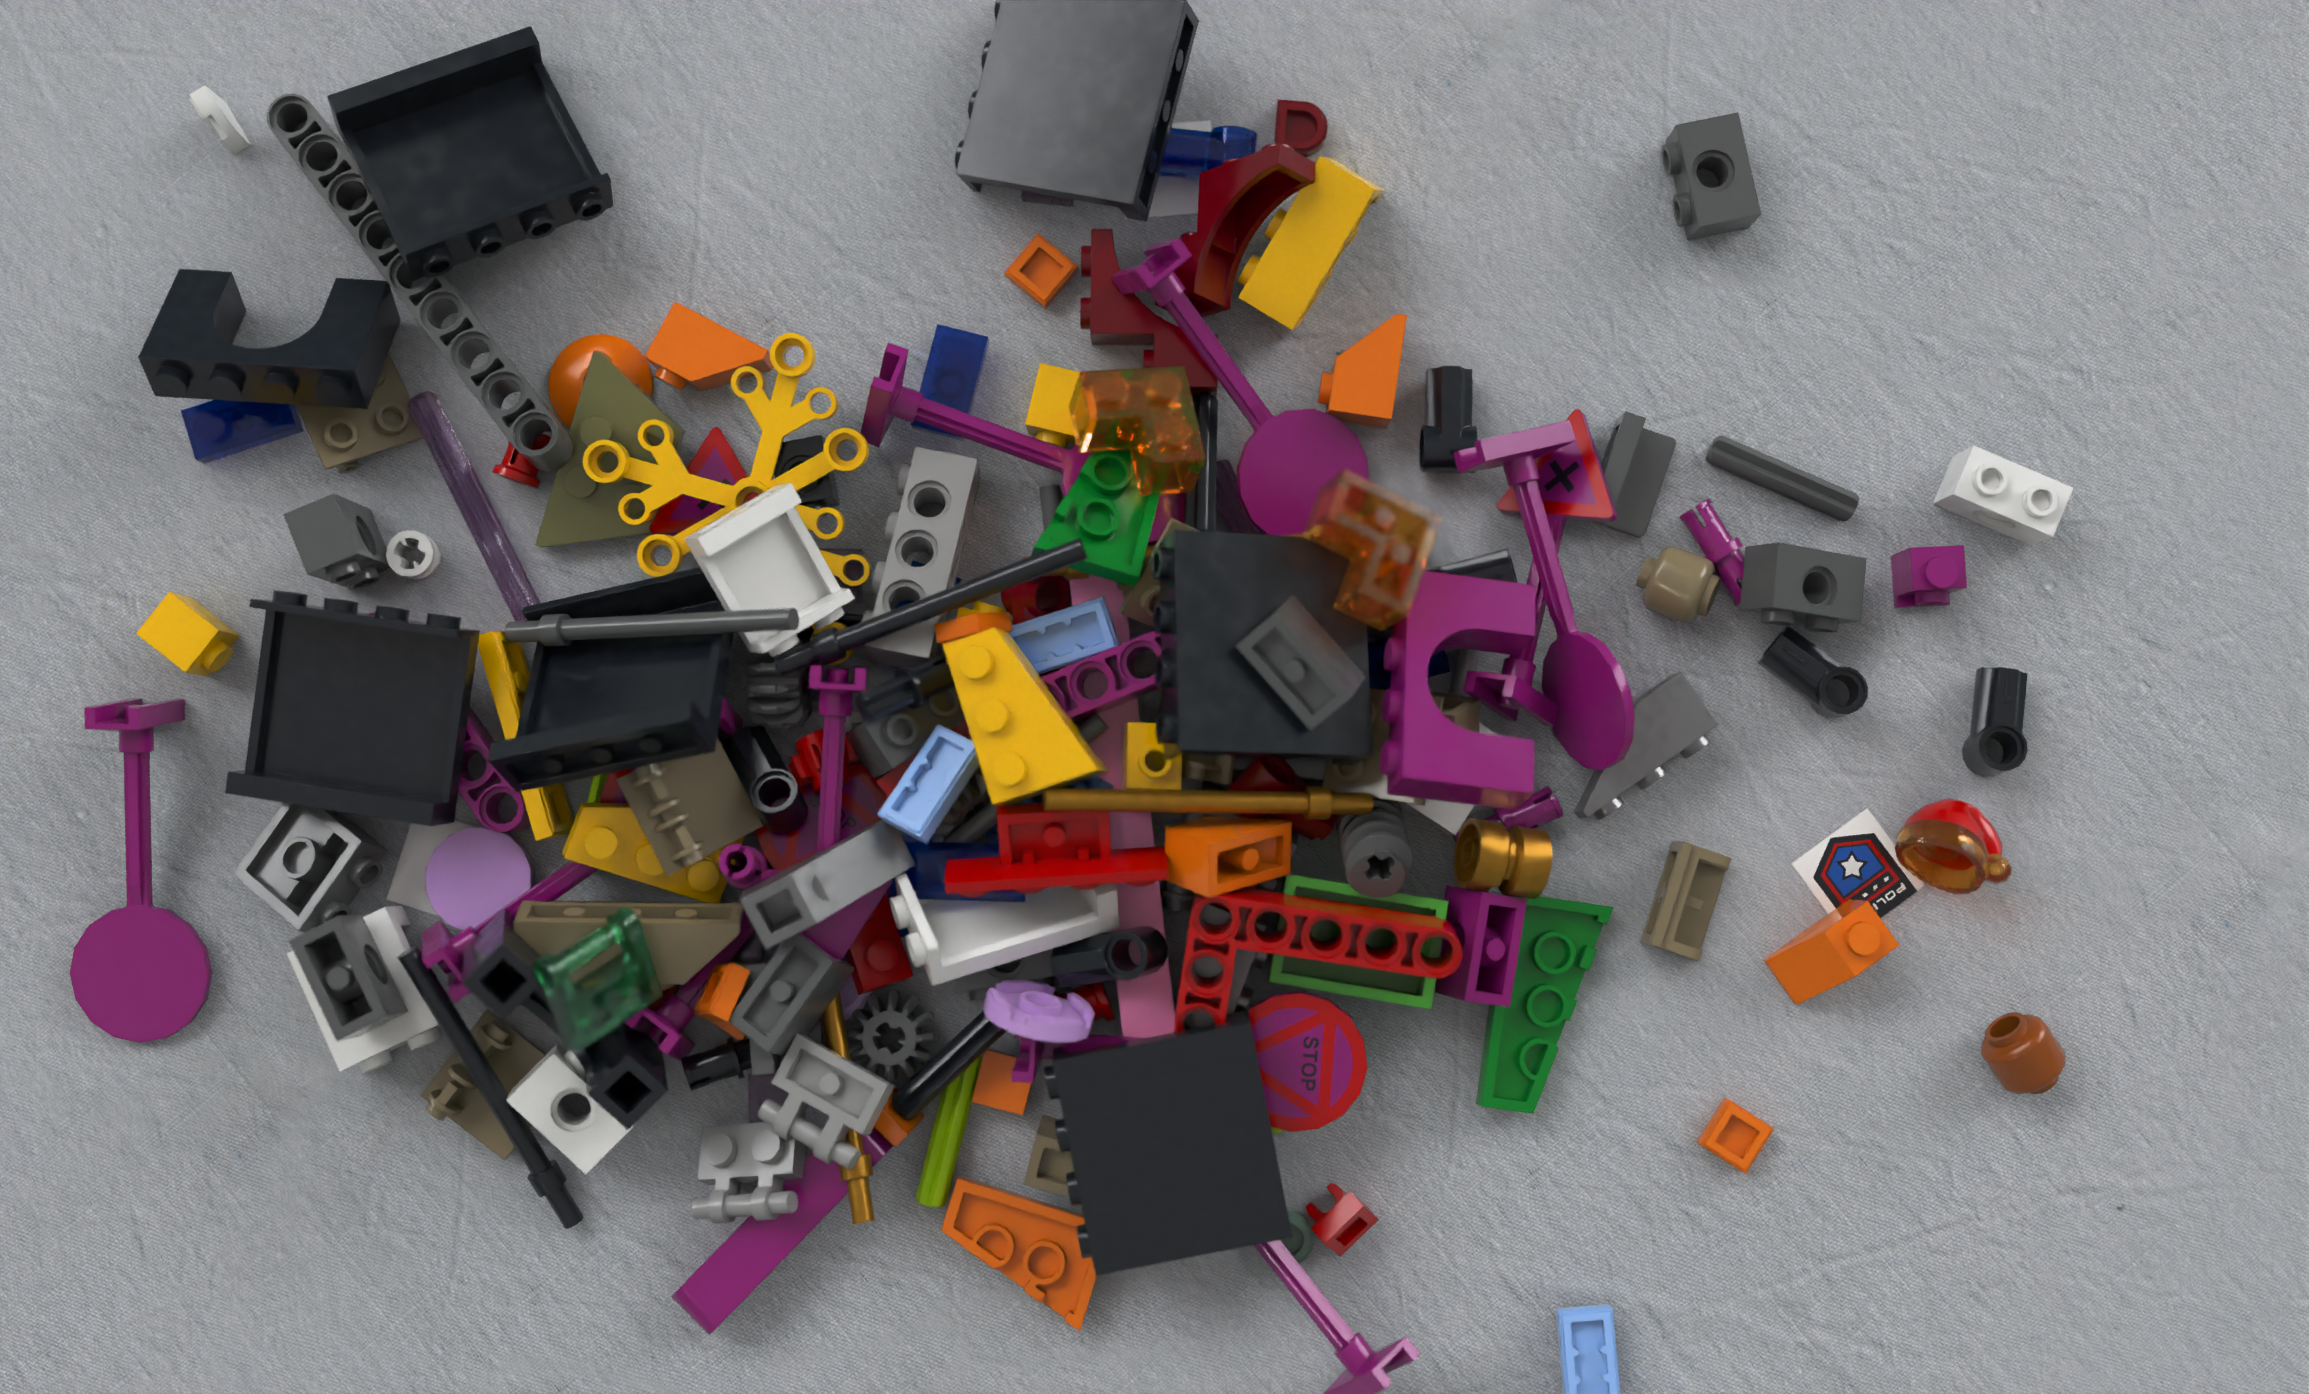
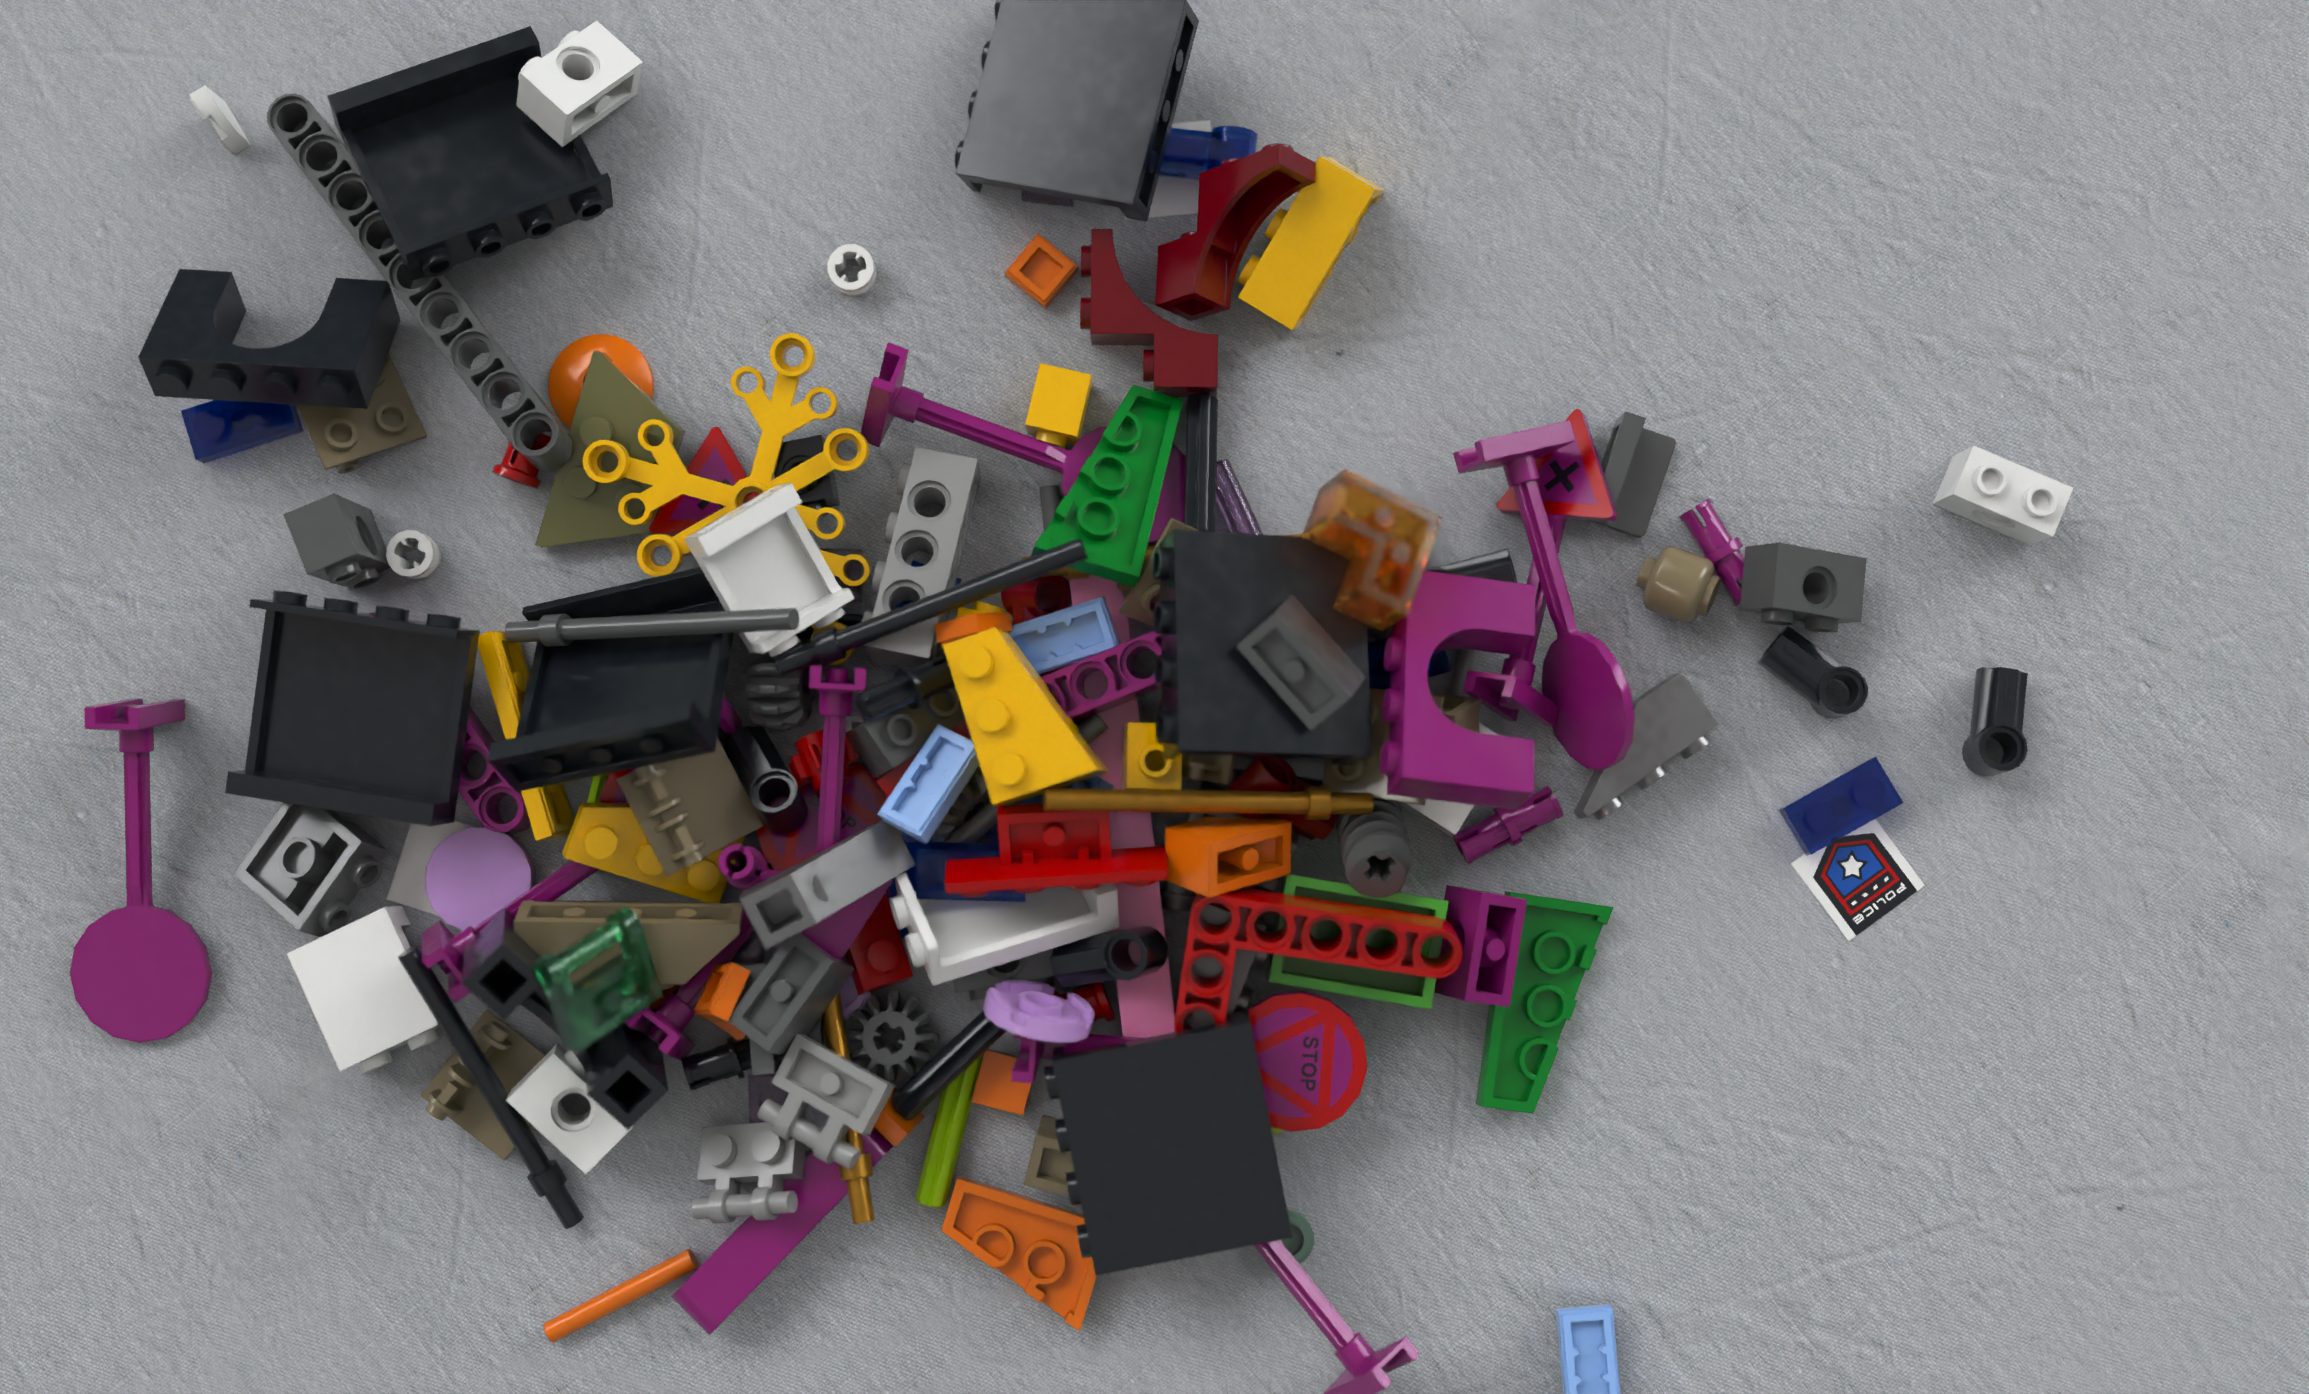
(188, 635): yellow brick -> none
(348, 976): dark grey brick -> none
(473, 503): clear purple axle -> none
(578, 82): none -> white brick
(620, 1295): none -> orange bar
(701, 352): orange slope -> none
(837, 263): none -> white bush
(952, 372): clear blue plate -> none
(1144, 413): clear orange brick -> none
(1287, 452): magenta piece -> none
(1300, 126): dark red tile -> none
(1343, 1222): red tile -> none
(1366, 377): orange slope -> none
(1446, 418): black piece -> none
(1508, 859): pearl gold wheel -> none
(1685, 900): dark tan hinge -> none
(1721, 148): dark grey brick -> none
(1735, 1135): orange tile -> none
(1782, 478): dark grey axle -> none
(1831, 951): orange slope -> none
(1841, 806): none -> clear blue plate
(1927, 575): magenta brick -> none
(1951, 847): clear orange piece -> none
(2023, 1053): dark orange head -> none

